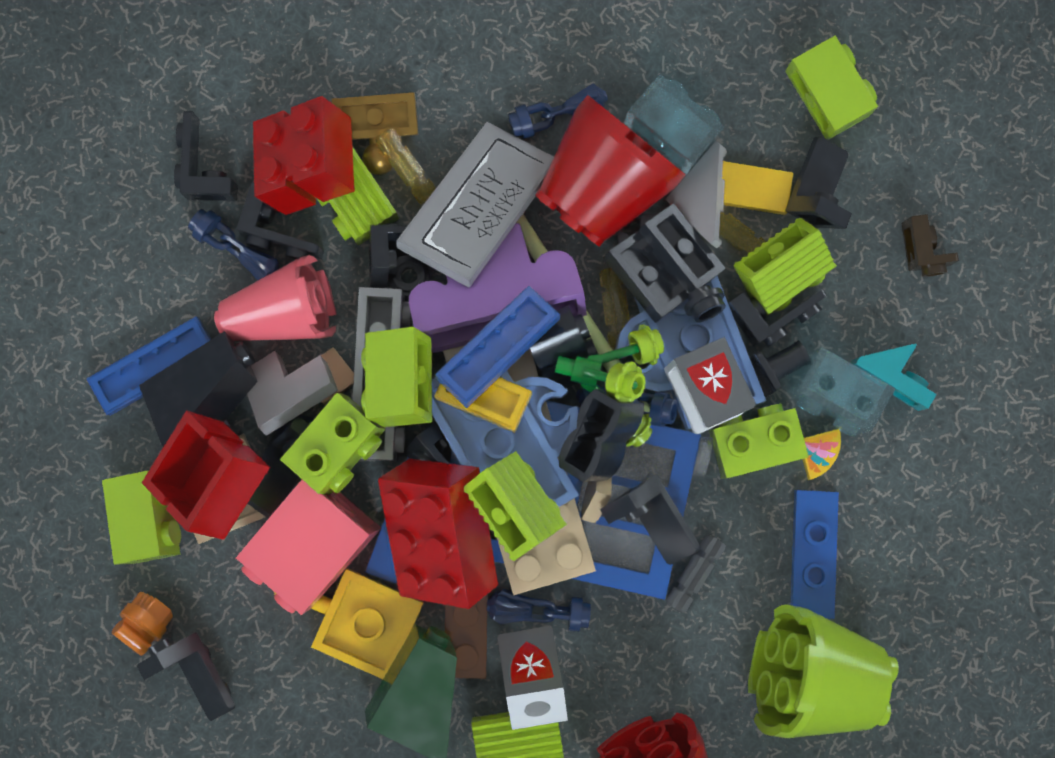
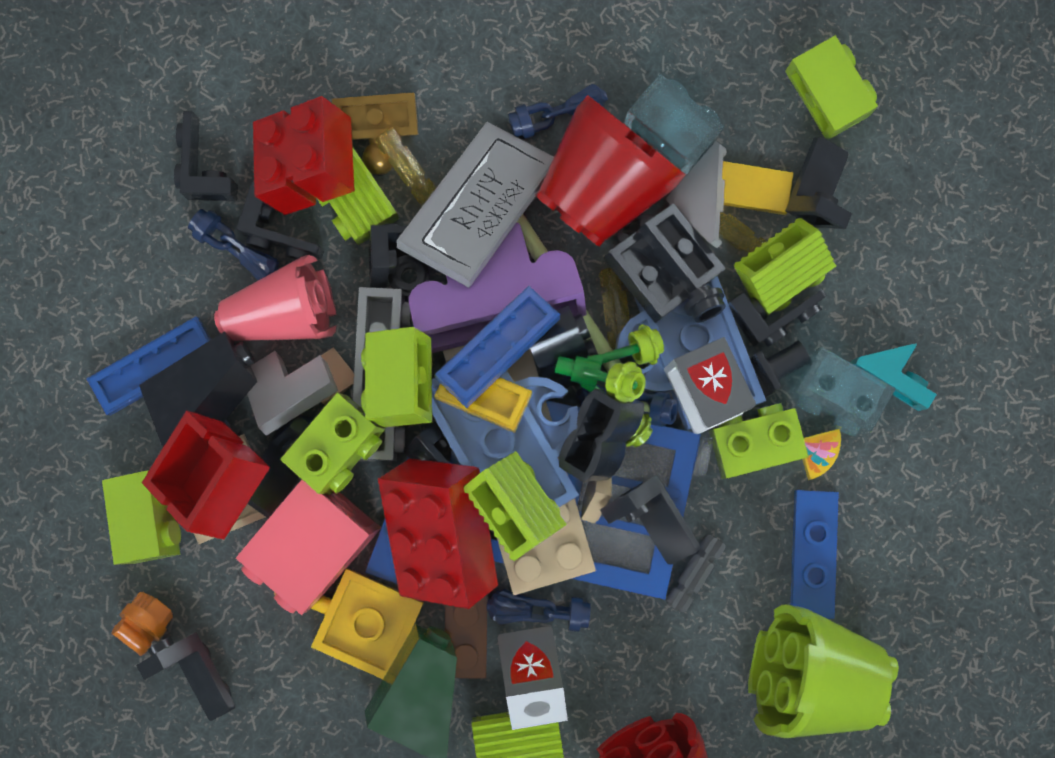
(919, 242): dark brown bracket -> none

